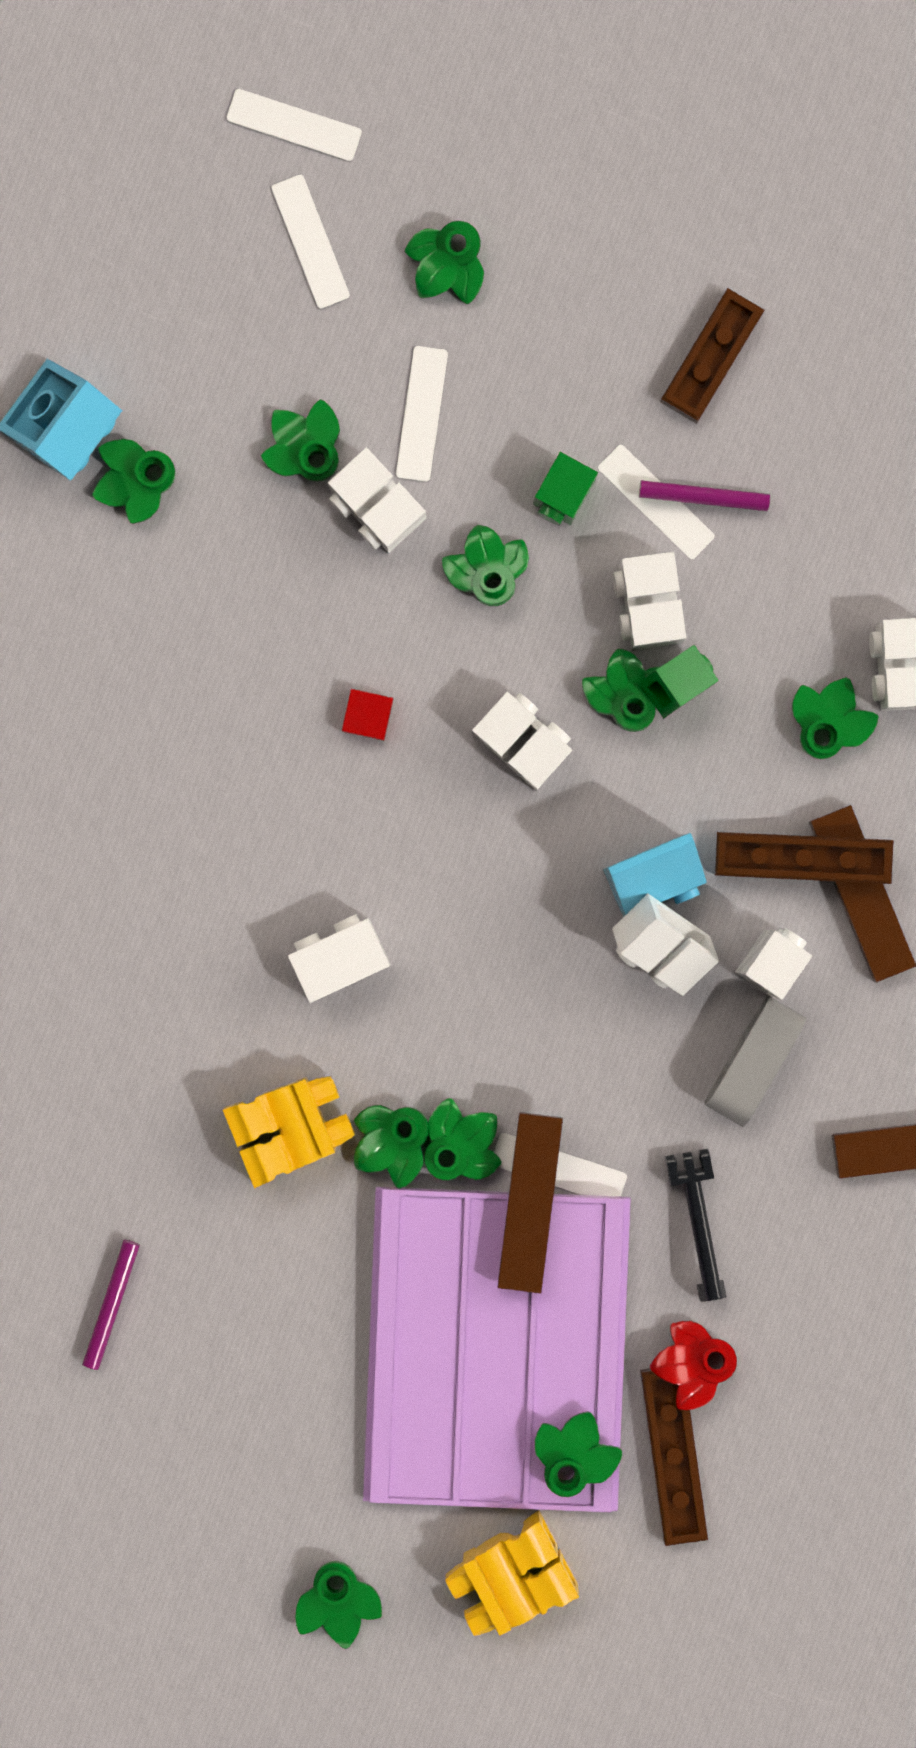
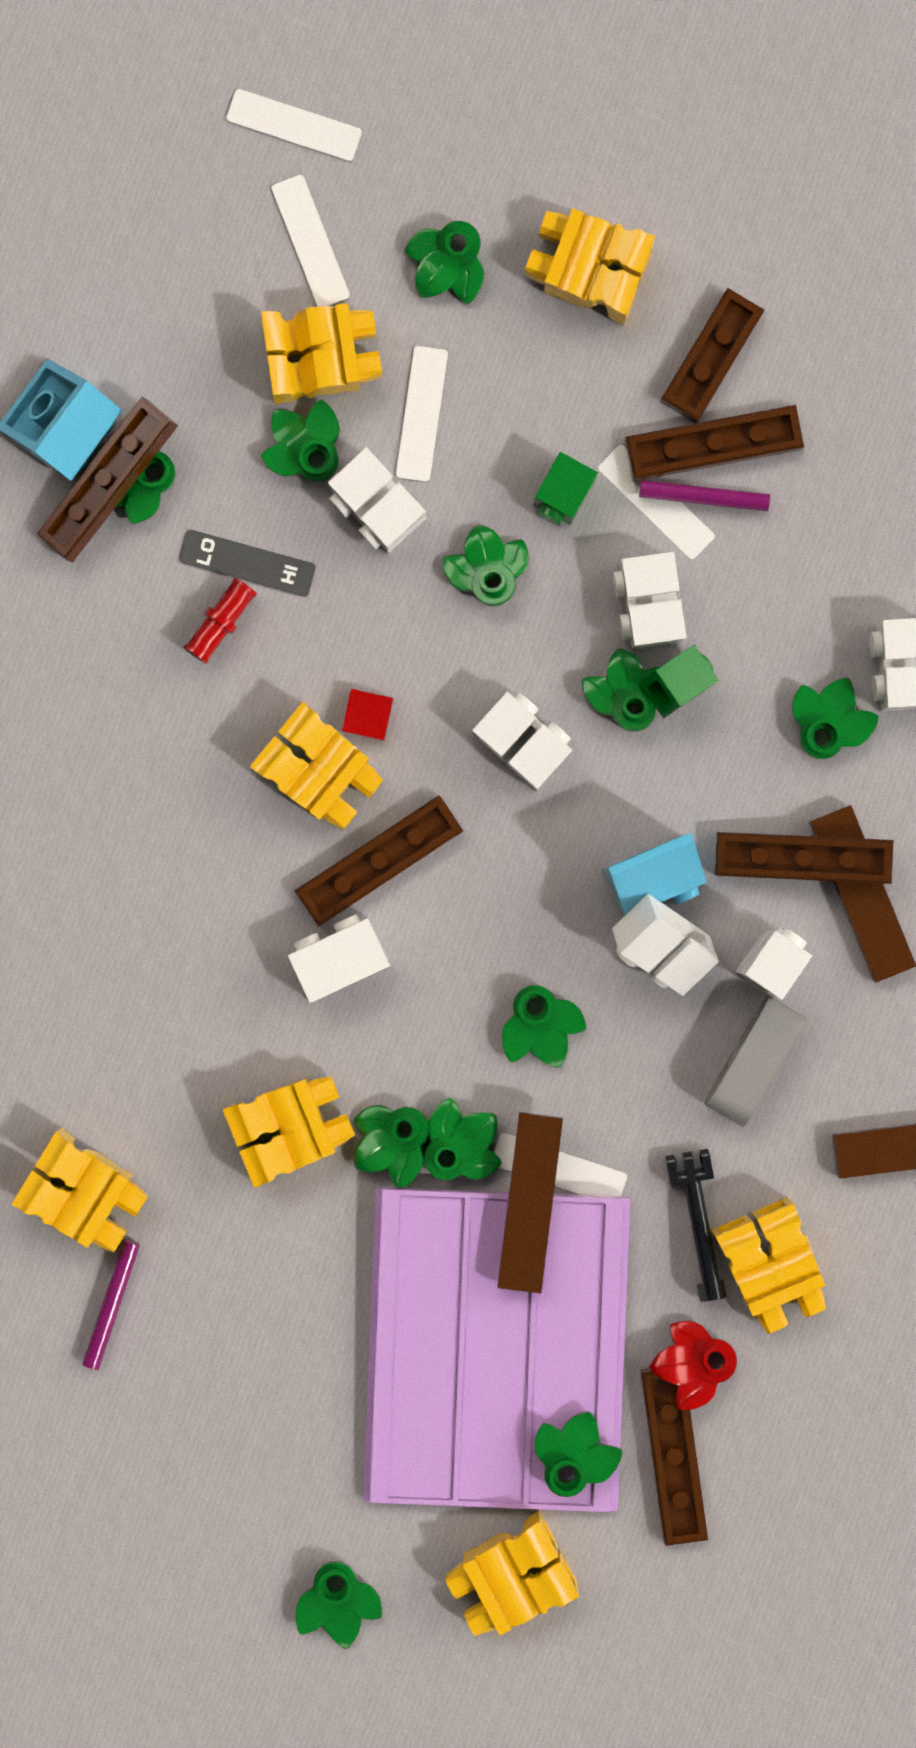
(85, 1207): none -> yellow hips
(107, 479): none -> reddish brown tile
(220, 620): none -> red pin
(247, 563): none -> dark grey sticker
(326, 777): none -> yellow hips
(327, 345): none -> yellow hips
(379, 860): none -> reddish brown tile
(544, 1032): none -> green plate
(581, 261): none -> yellow hips
(714, 443): none -> reddish brown tile
(781, 1276): none -> yellow hips

